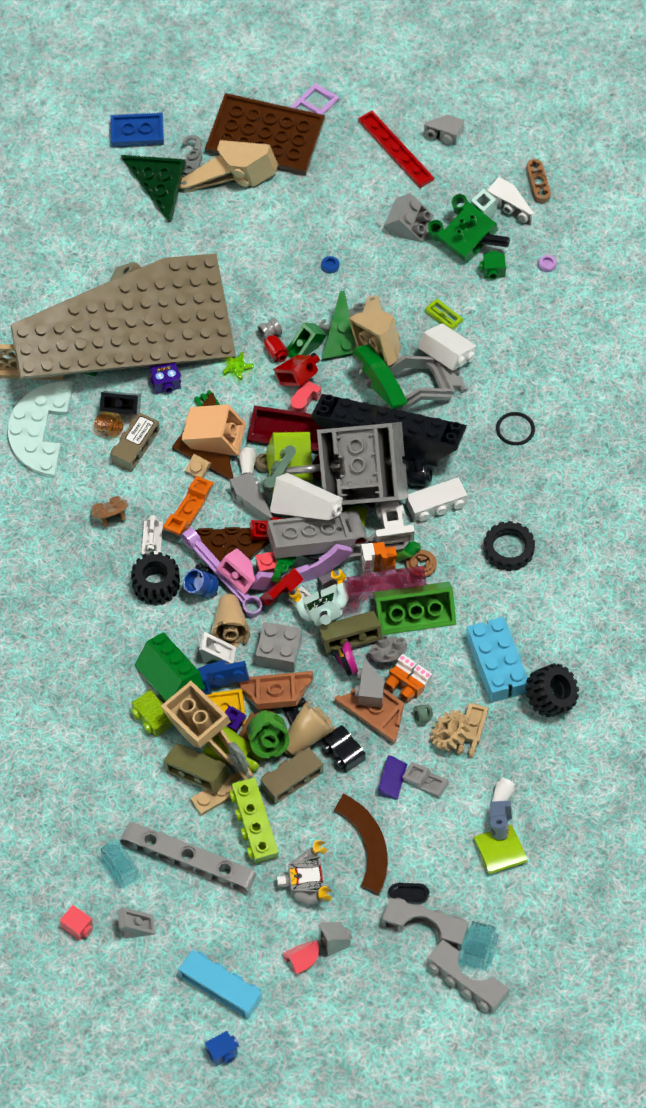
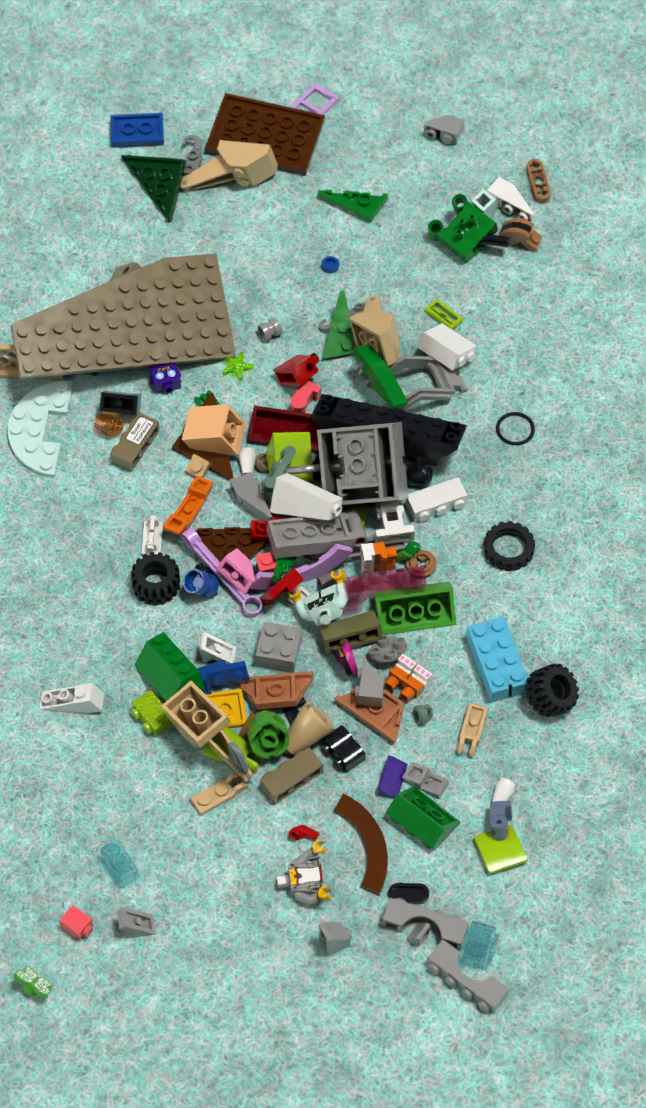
(32, 984): none -> bright green animal
(76, 699): none -> white slope
(114, 506): medium nougat plate -> none
(196, 768): olive brick -> none
(202, 863): light grey beam -> none
(220, 984): medium azure brick -> none
(222, 1048): blue brick -> none
(230, 621): tan cone -> none
(236, 717): dark purple tile -> none
(254, 820): lime brick -> none
(276, 348): red brick -> none
(302, 956): coral brick -> none
(303, 831): none -> red arm
(306, 340): green slope -> none
(358, 203): none -> green wing
(396, 149): red tile -> none
(409, 218): light grey slope -> none
(419, 934): none -> light grey slope
(422, 817): none -> green slope
(450, 730): tan gear -> none
(493, 265): green brick -> none
(522, 232): none -> medium nougat brick
(547, 263): lavender tile -> none

